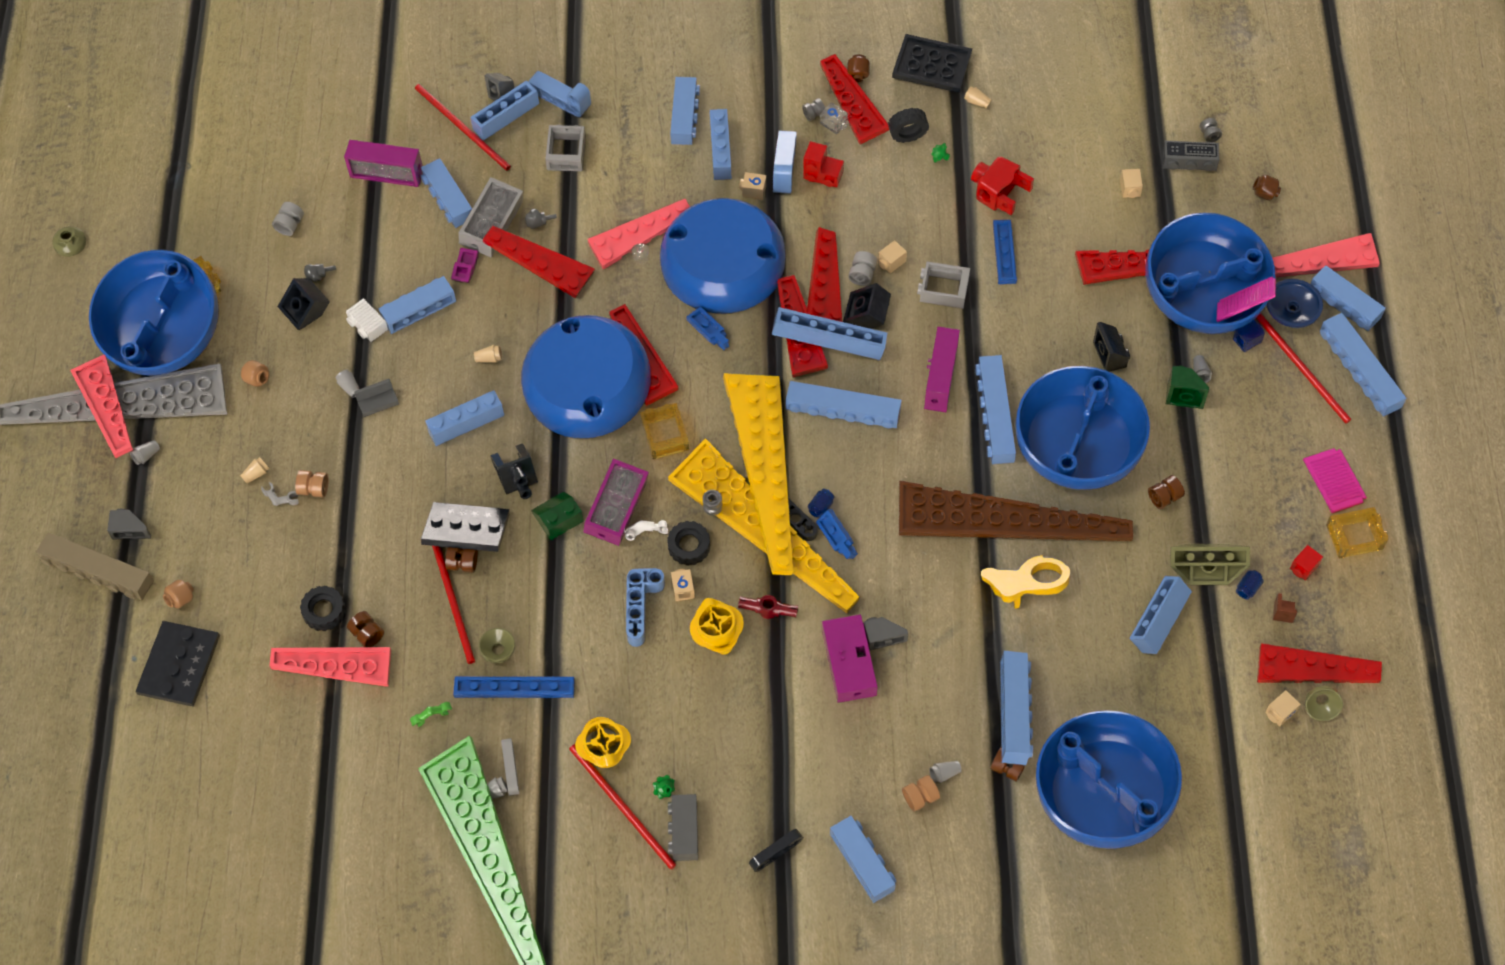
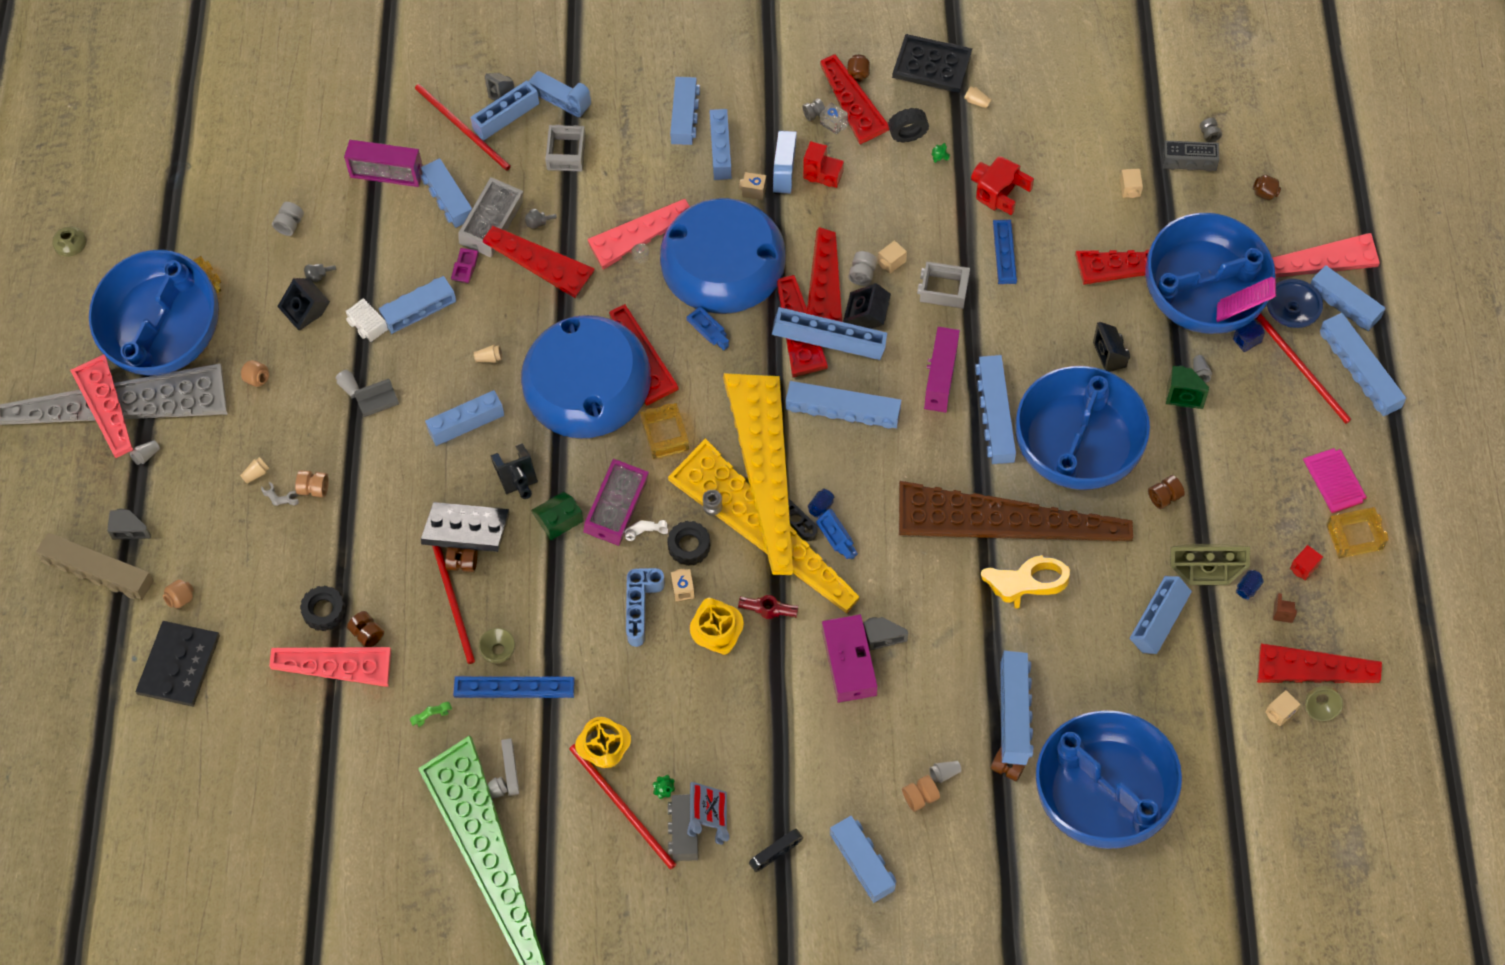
(708, 808): none -> sand blue flag

